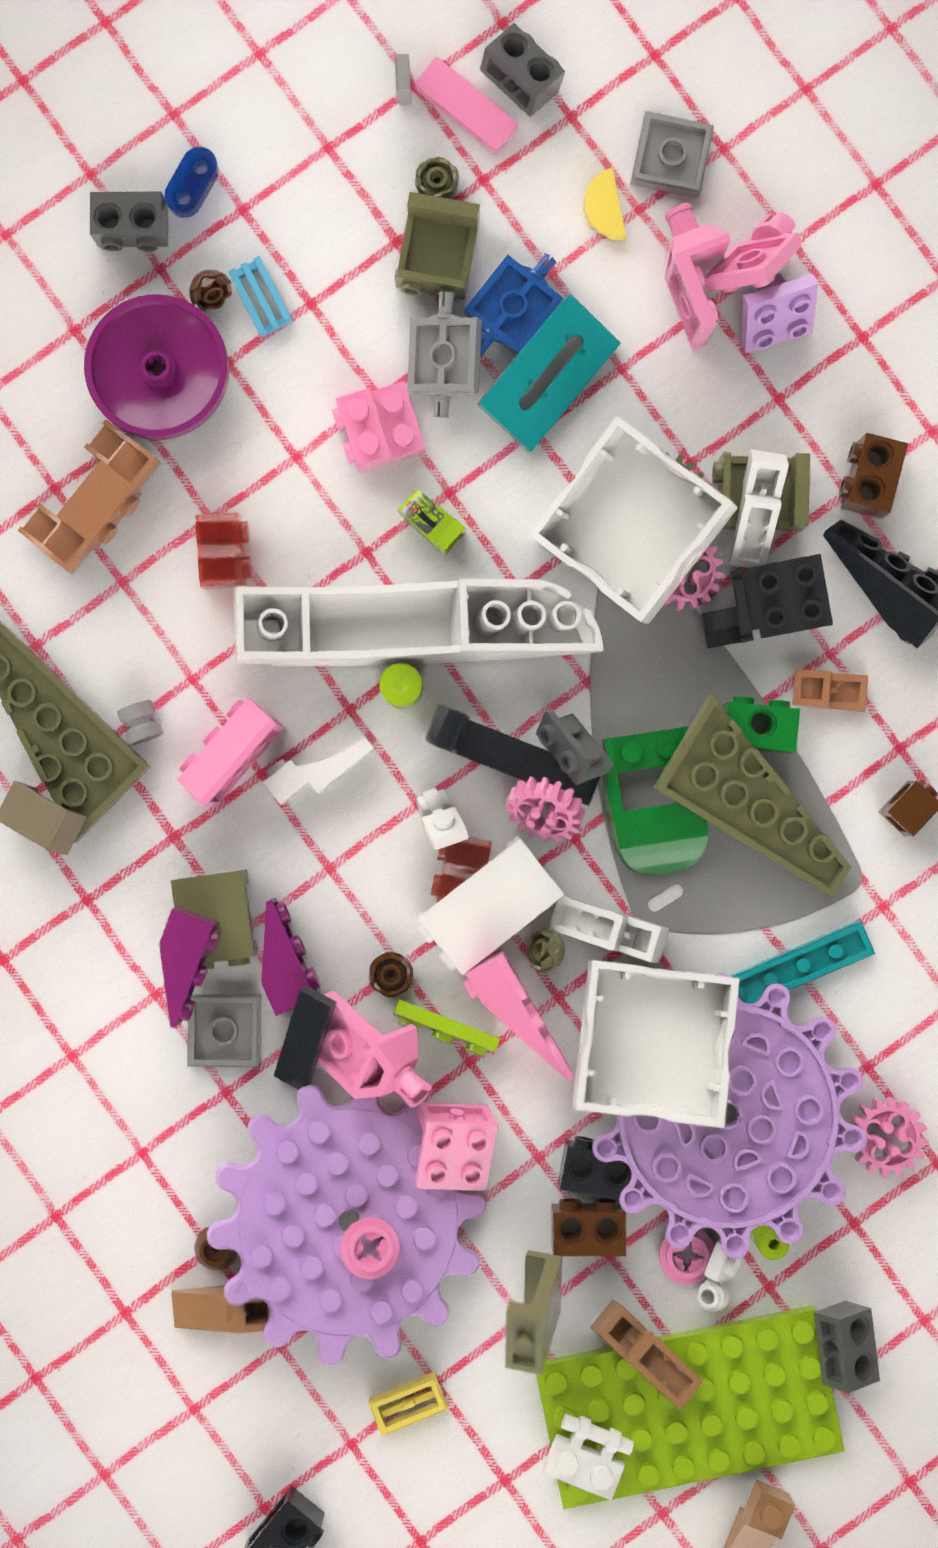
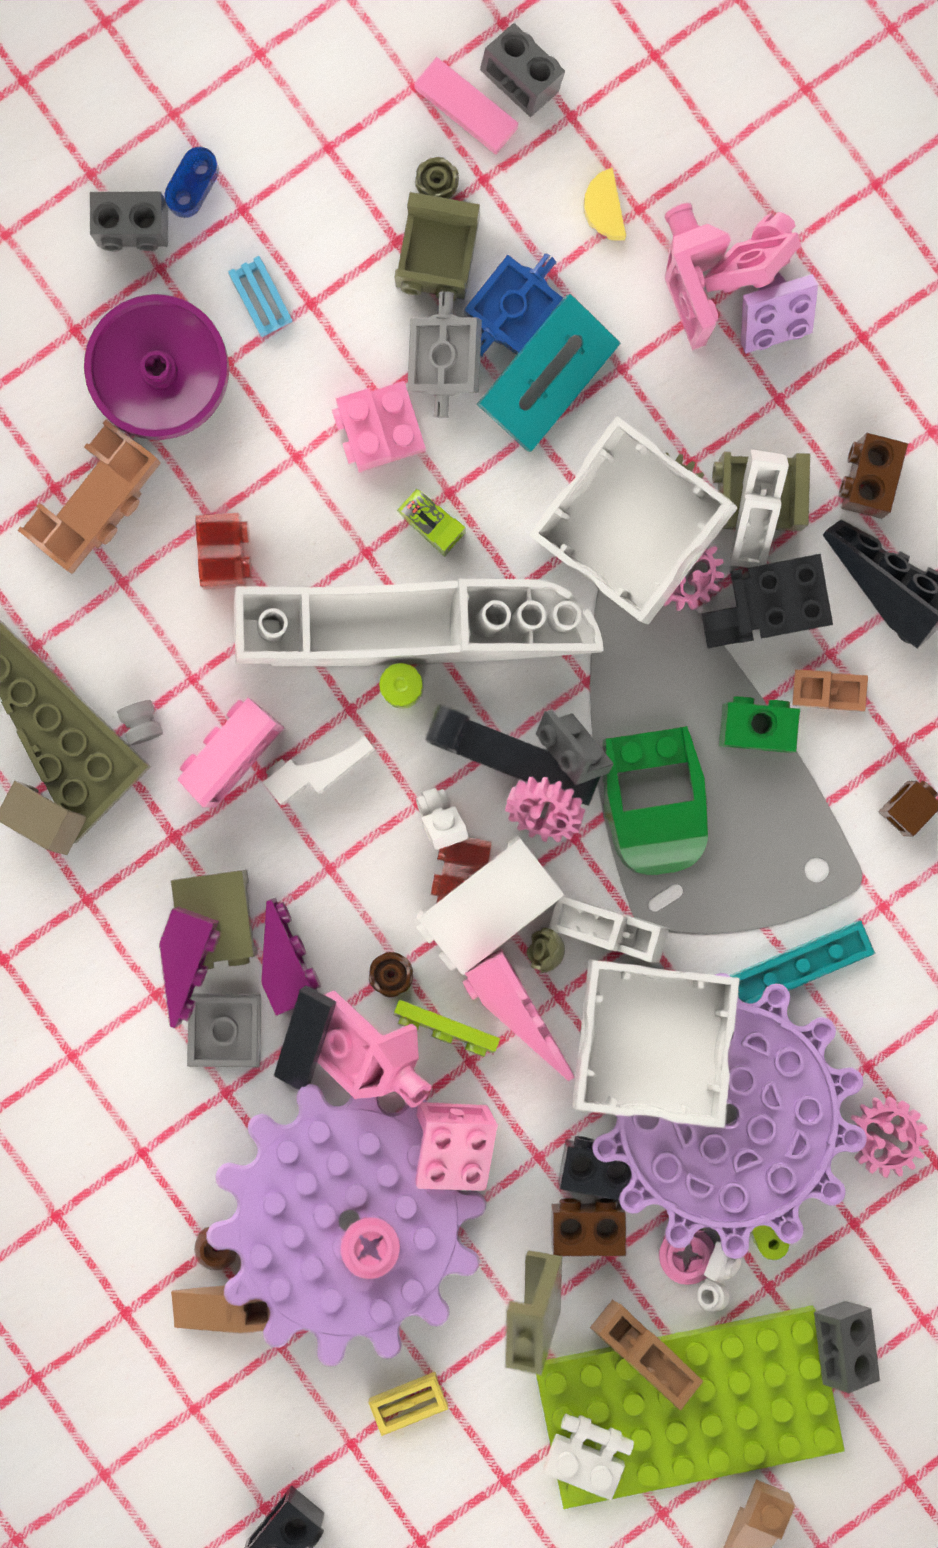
(210, 289): reddish brown plate -> none
(403, 80): light grey tile -> none
(672, 154): light grey tile -> none
(738, 791): olive wing -> none

